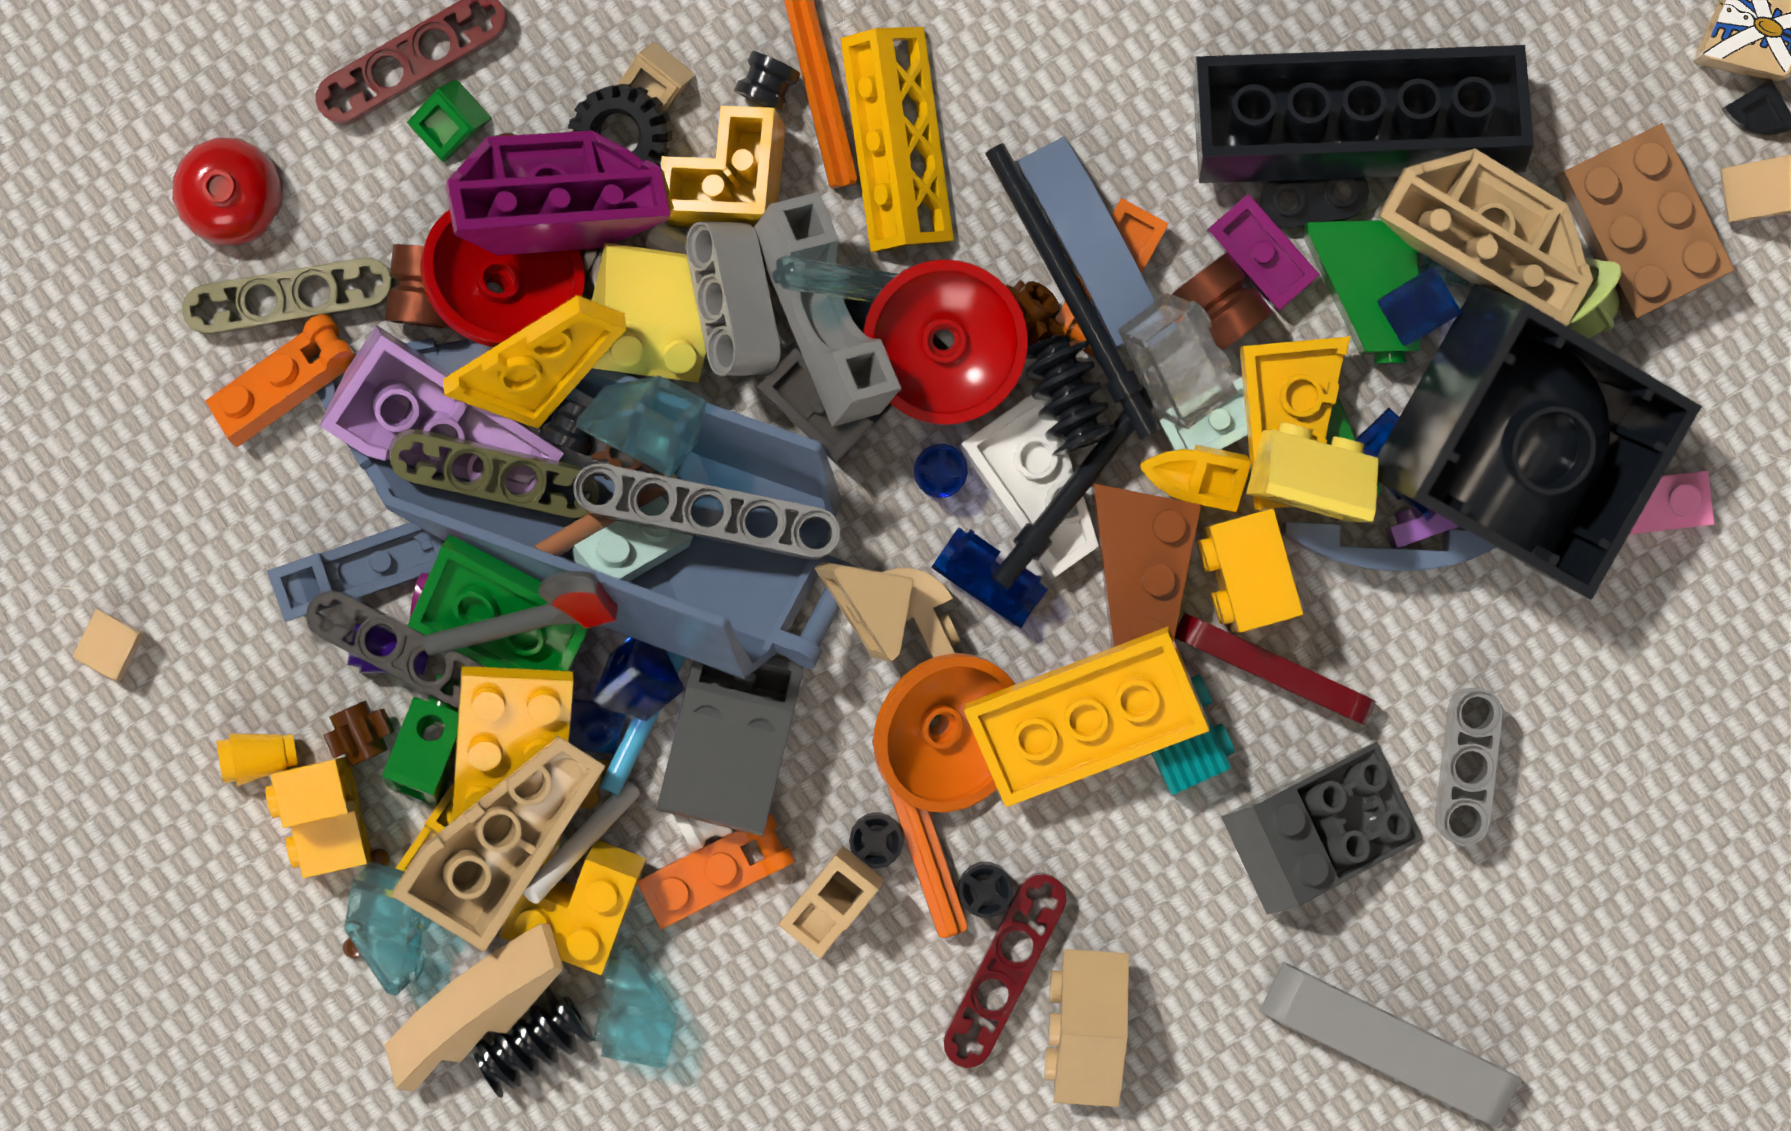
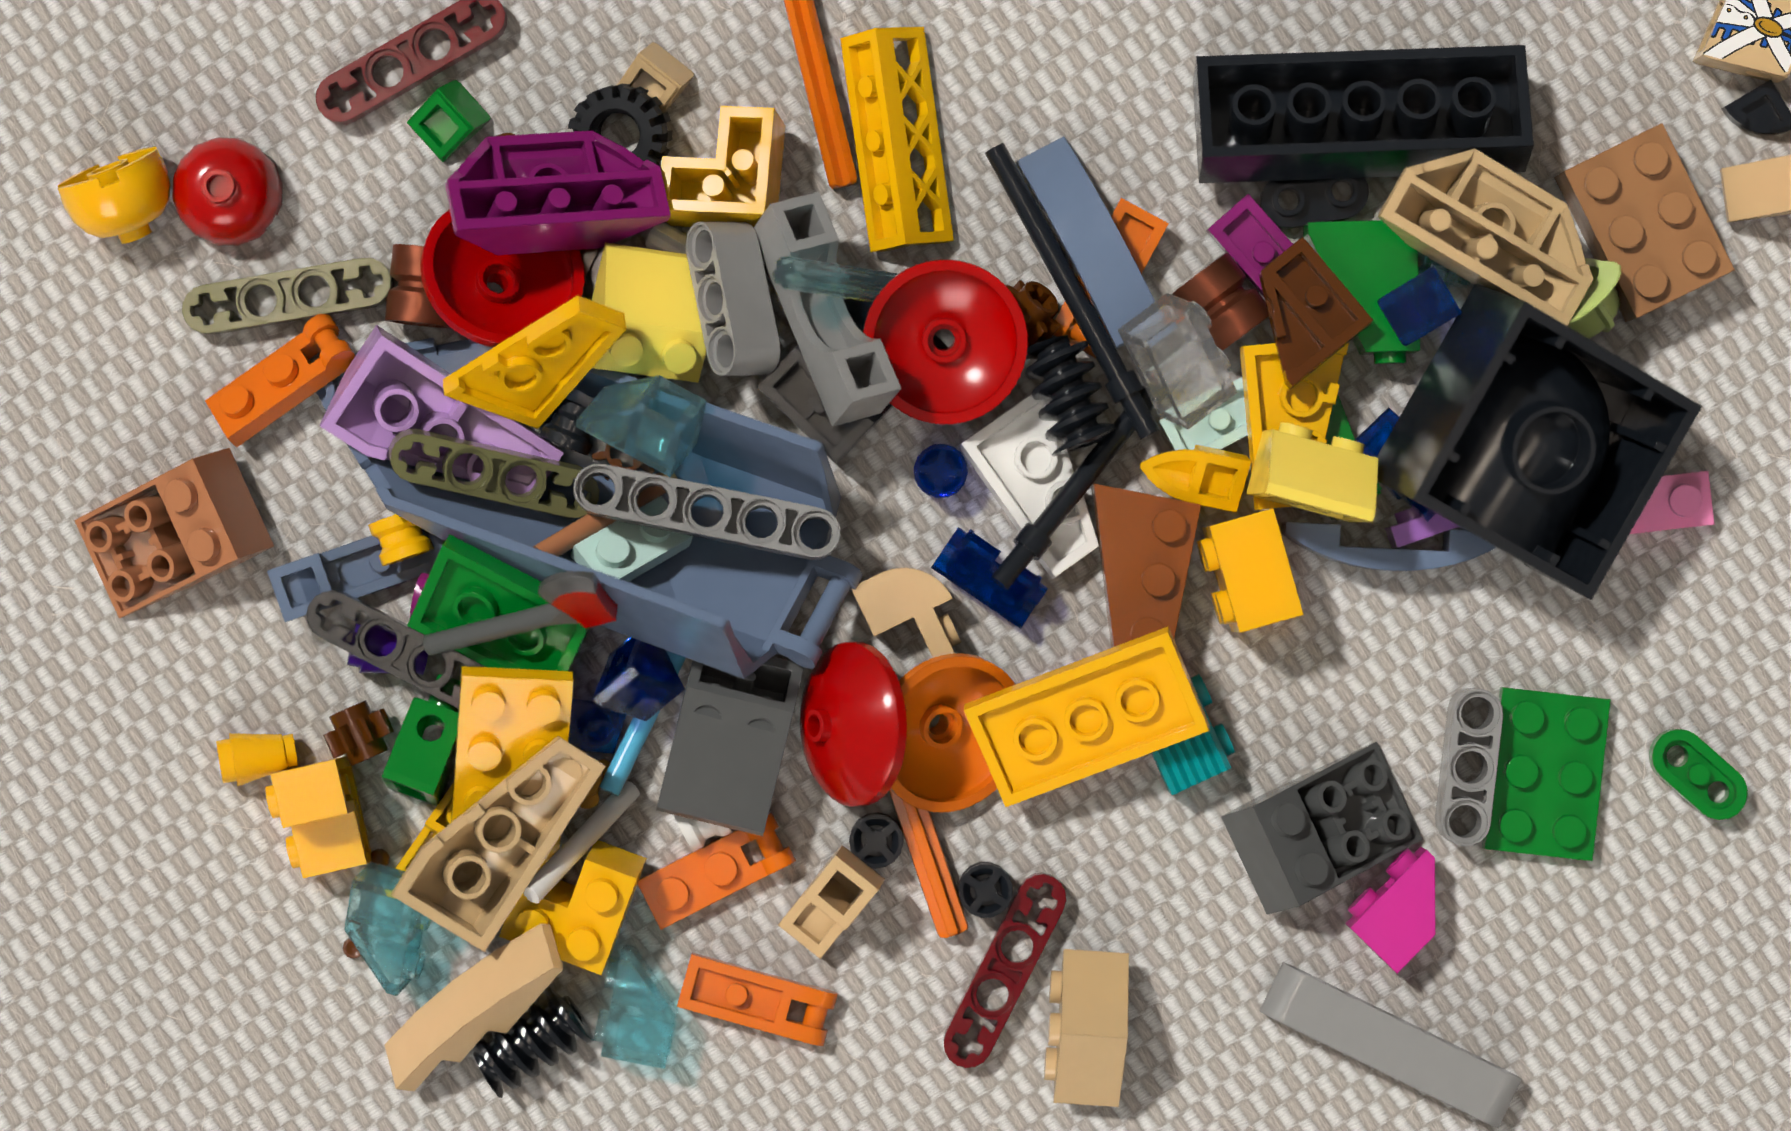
(108, 645): tan slope -> none
(118, 196): none -> yellow cylinder
(174, 532): none -> nougat slope
(399, 539): none -> yellow wheel
(755, 999): none -> orange plate
(767, 81): black wheel -> none
(853, 724): none -> red dish
(872, 604): tan slope -> none
(1274, 669): dark red beam -> none
(1308, 311): none -> reddish brown wing
(1401, 912): none -> dark pink slope
(1548, 774): none -> green plate
(1697, 773): none -> green plate

